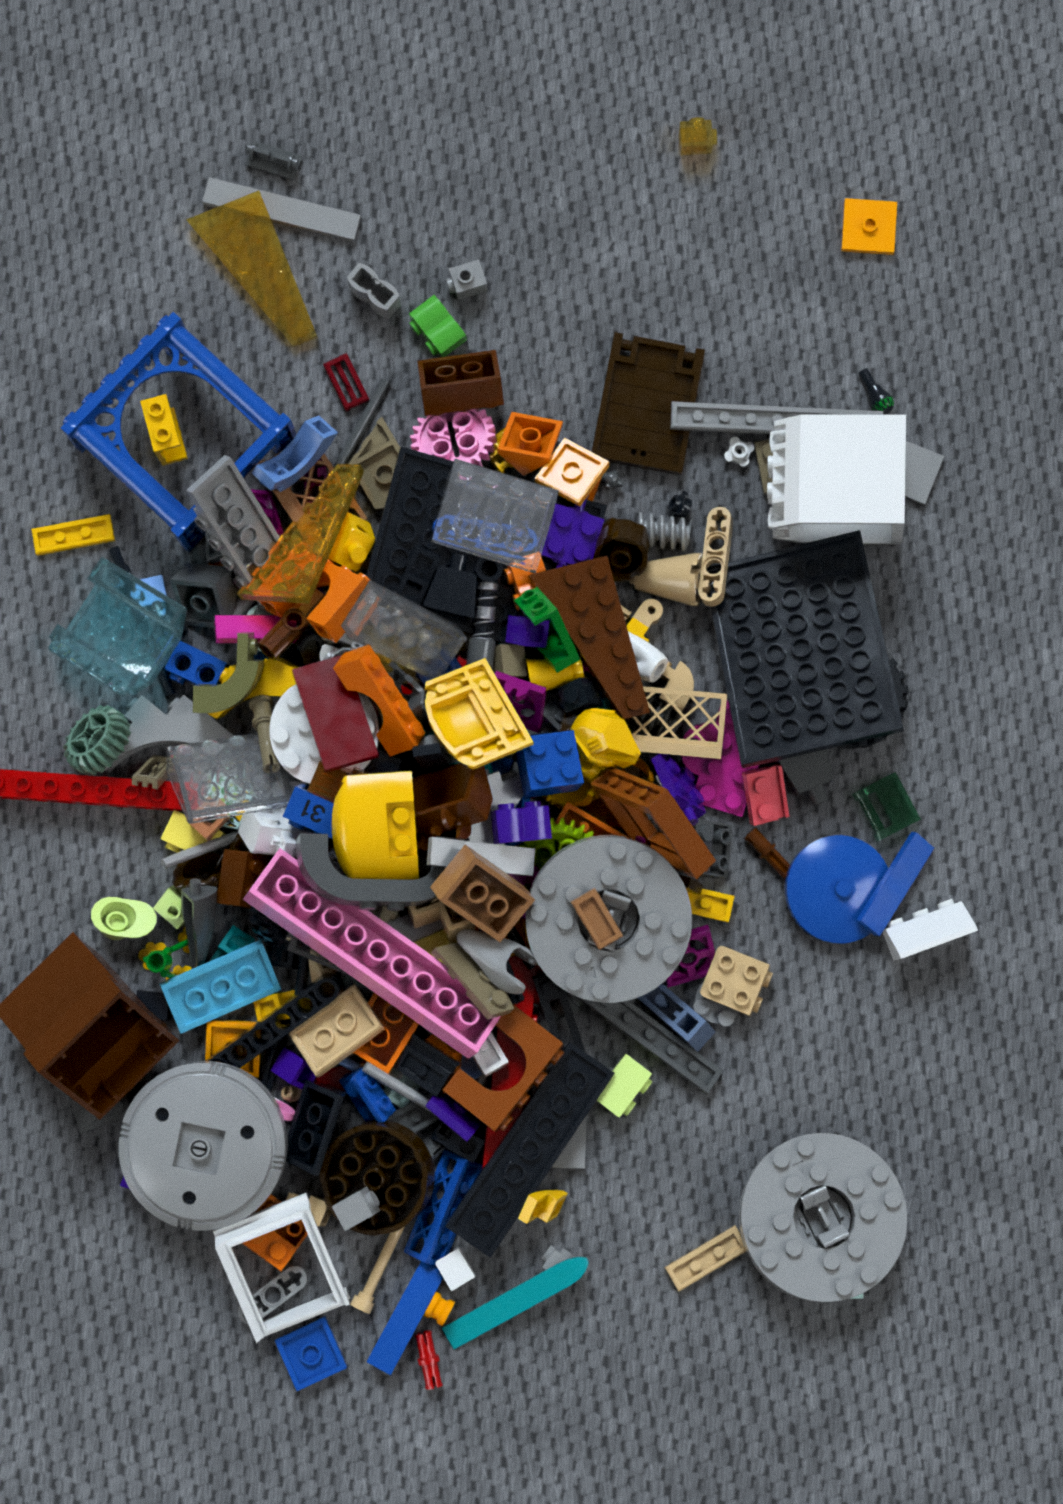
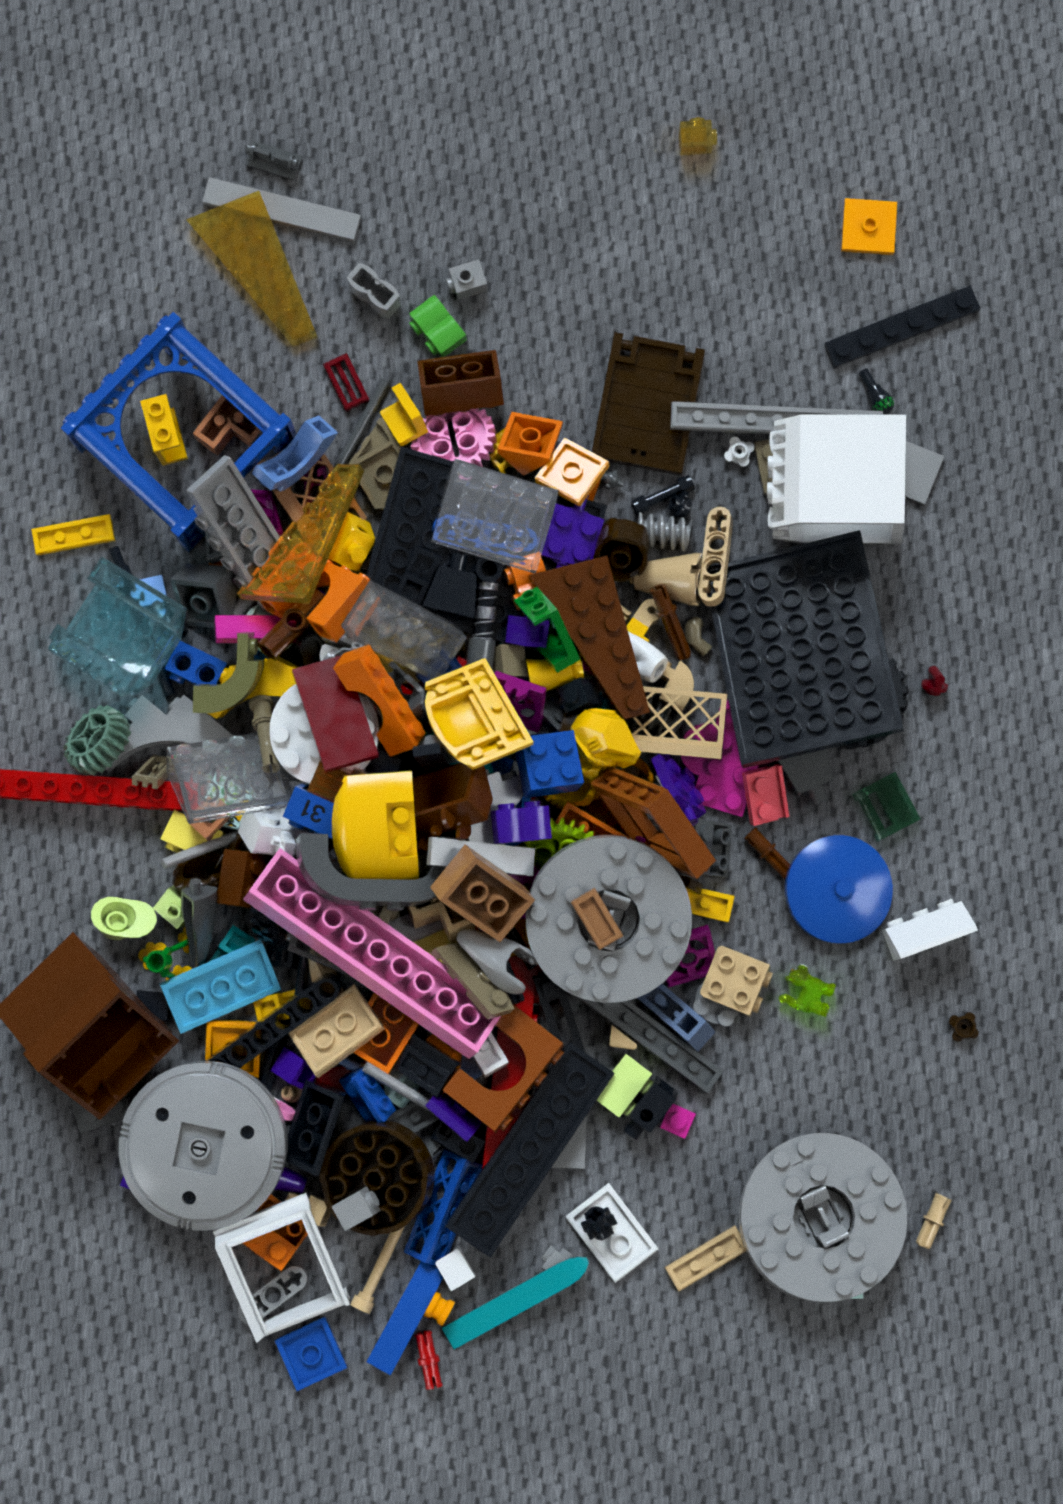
(222, 424): none -> nougat brick
(291, 1181): none -> dark purple cone
(403, 417): none -> yellow panel
(542, 1205): yellow slope -> none
(598, 1223): none -> black gear
(619, 1040): none -> tan slope
(627, 1245): none -> white tile
(642, 503): none -> black bar
(658, 1100): none -> black torso
(666, 611): none -> reddish brown axle
(677, 1121): none -> dark pink plate
(694, 636): none -> dark tan arm
(811, 992): none -> clear neon green animal
(895, 884): blue tile -> none
(902, 326): none -> black plate
(933, 1221): none -> tan axle
(935, 684): none -> dark red plate
(970, 1031): none -> dark brown plate

